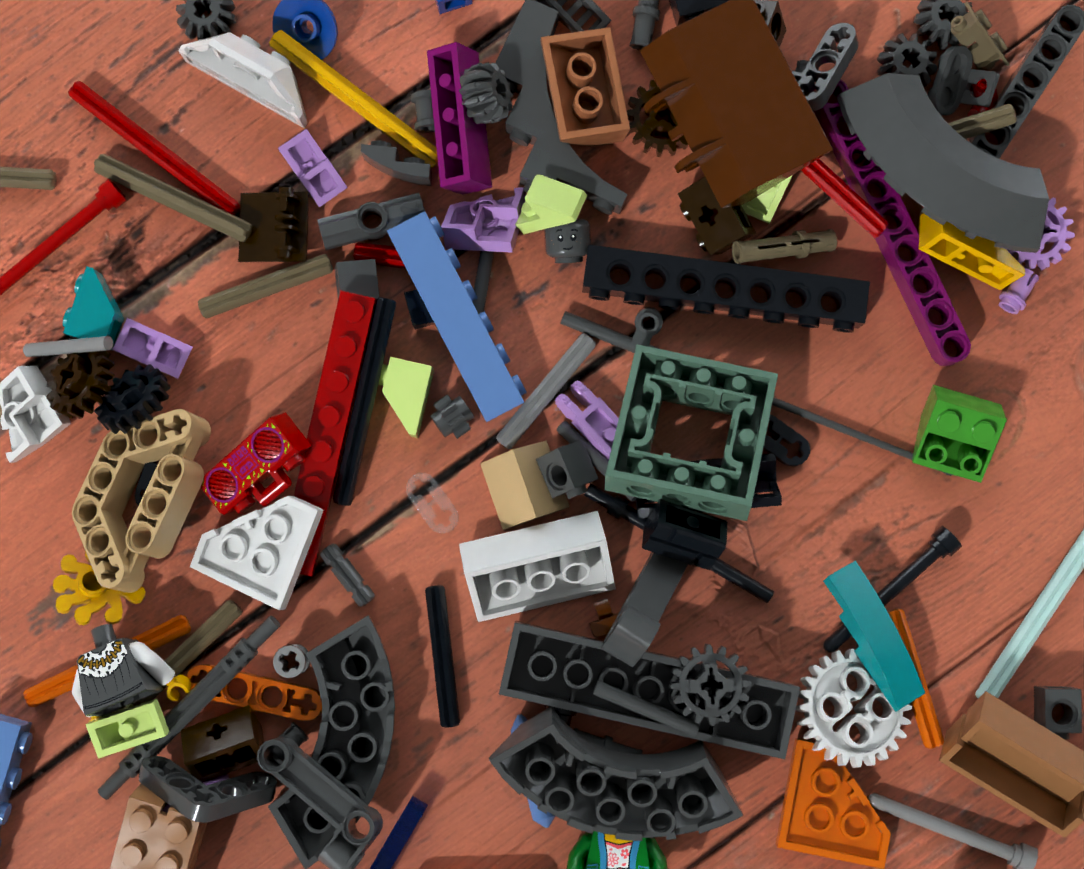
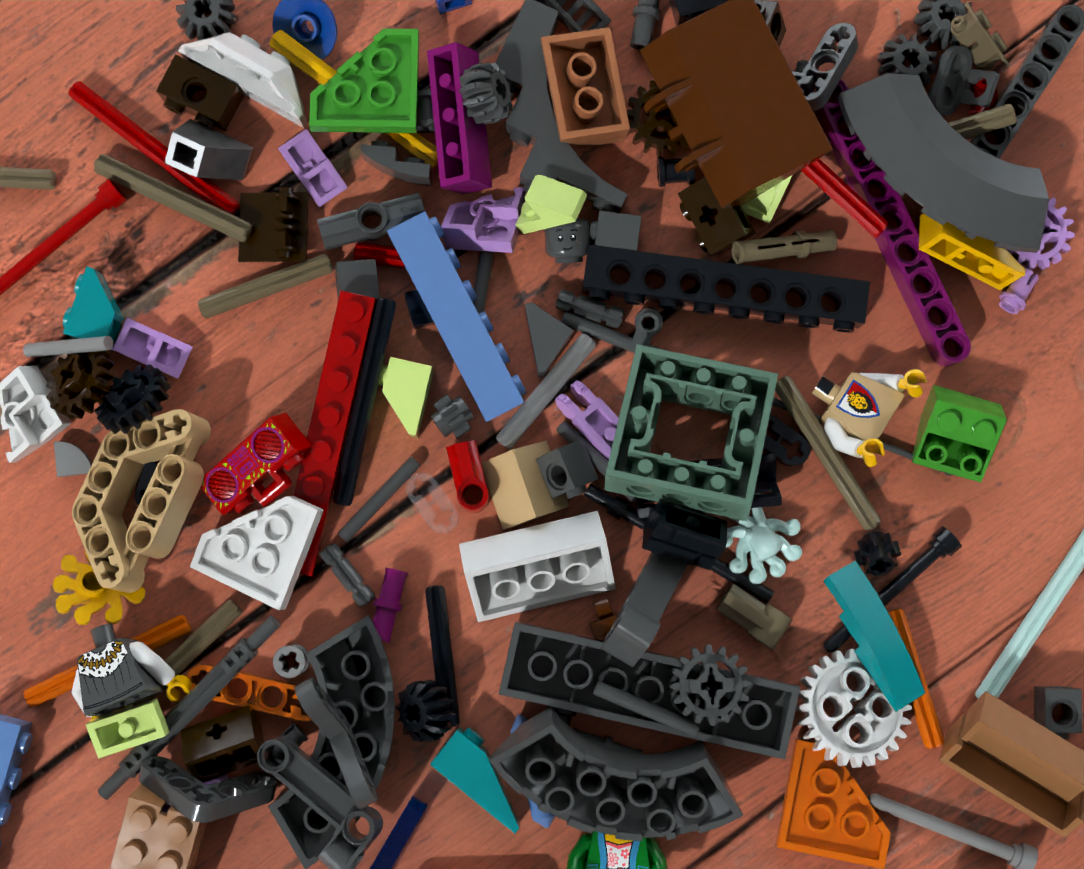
(70, 460): none -> light grey tile
(187, 78): none -> dark brown brick
(207, 152): none -> flat silver slope
(337, 729): none -> dark grey beam
(372, 88): none -> bright green plate
(379, 499): none -> dark grey bar
(389, 602): none -> magenta pin
(425, 710): none -> black gear
(468, 473): none -> red piece
(468, 767): none -> teal slope
(547, 337): none -> dark grey slope
(590, 308): none -> dark grey axle
(615, 230): none -> dark grey brick
(667, 174): none -> black bush
(759, 619): none -> dark tan piece
(760, 540): none -> light aqua animal
(826, 453): none -> dark tan axle
(863, 408): none -> torso
(877, 553): none -> black gear

